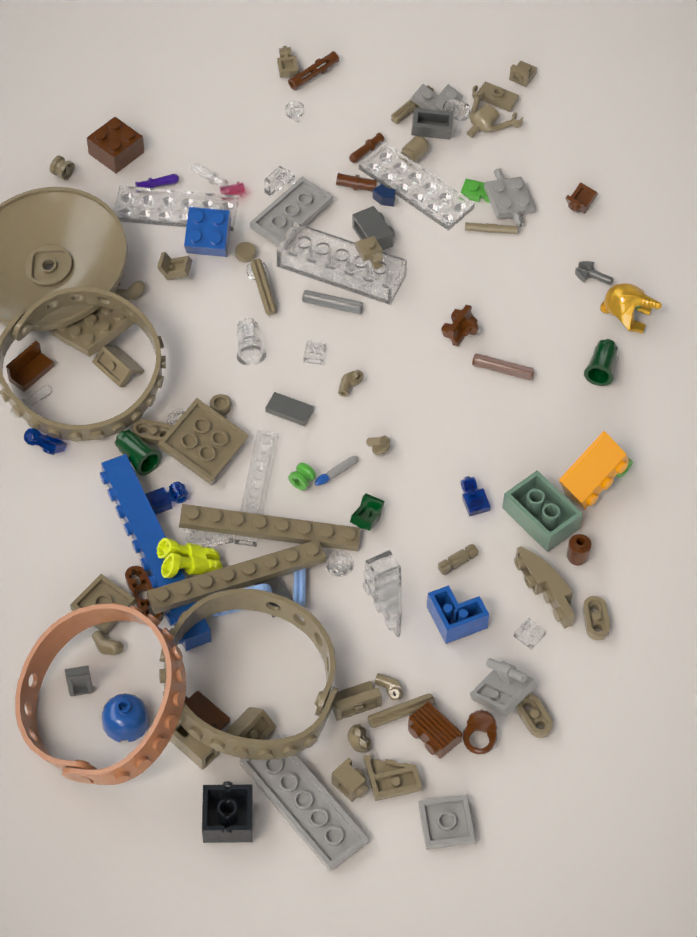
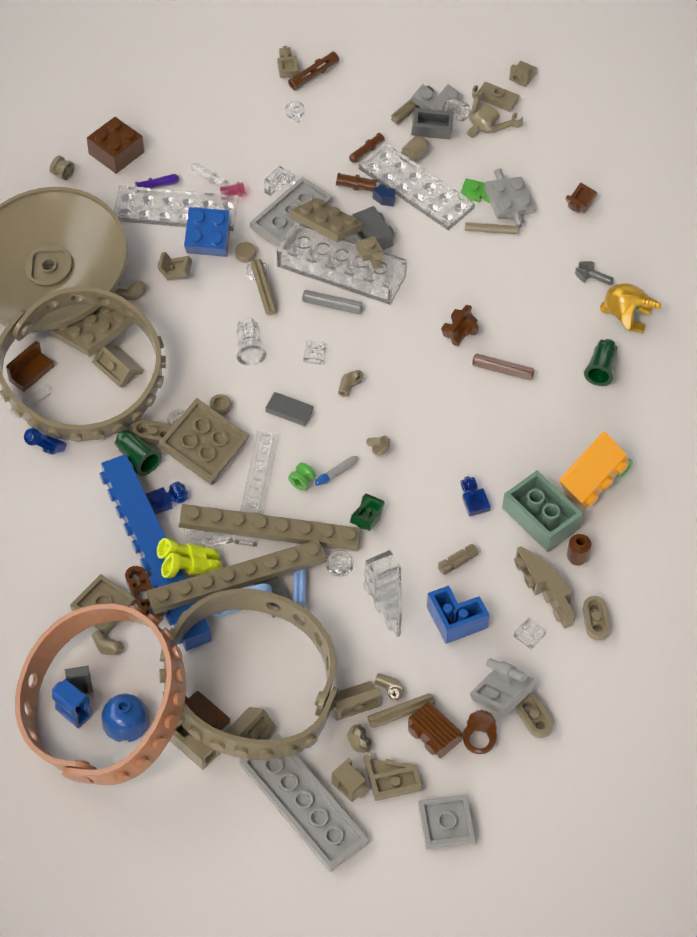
(71, 703): none -> blue brick
(227, 813): black brick -> none
(326, 220): none -> dark tan plate

